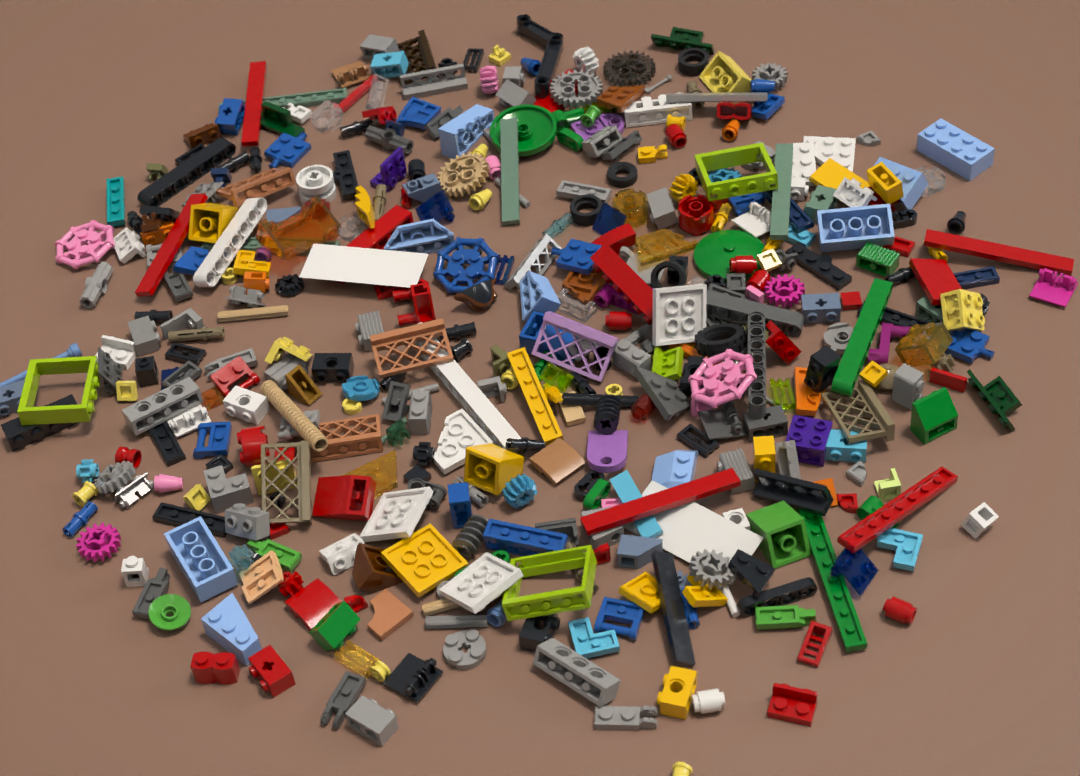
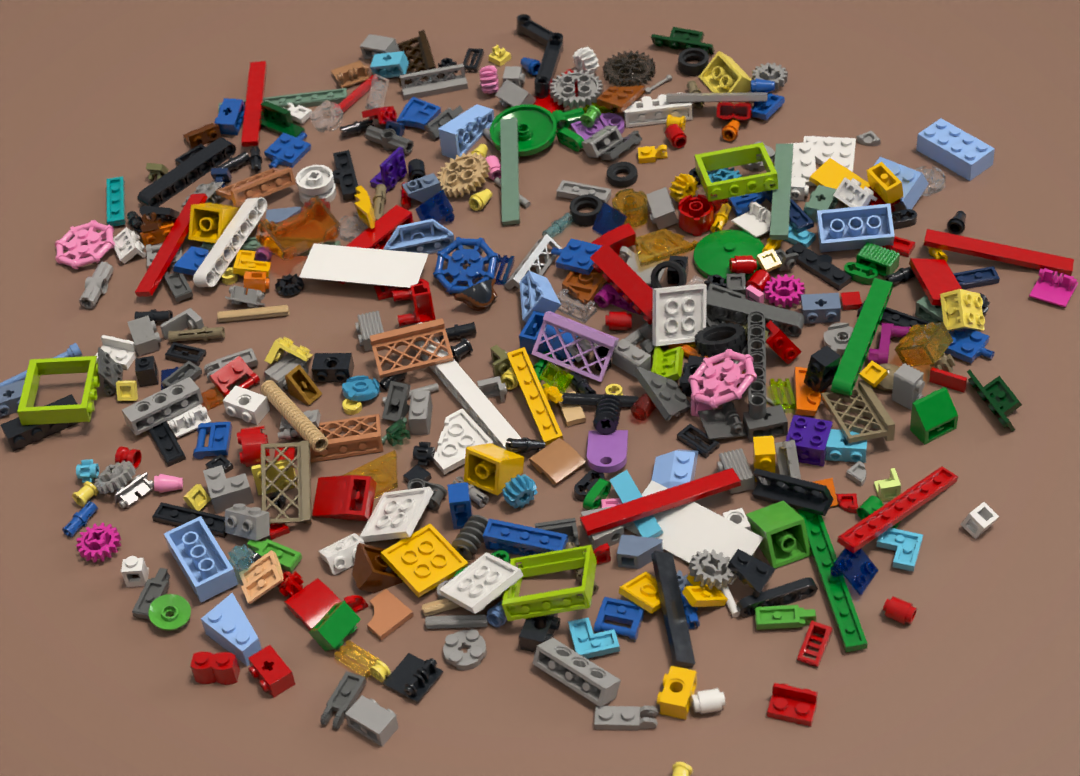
(861, 273): none -> green beam

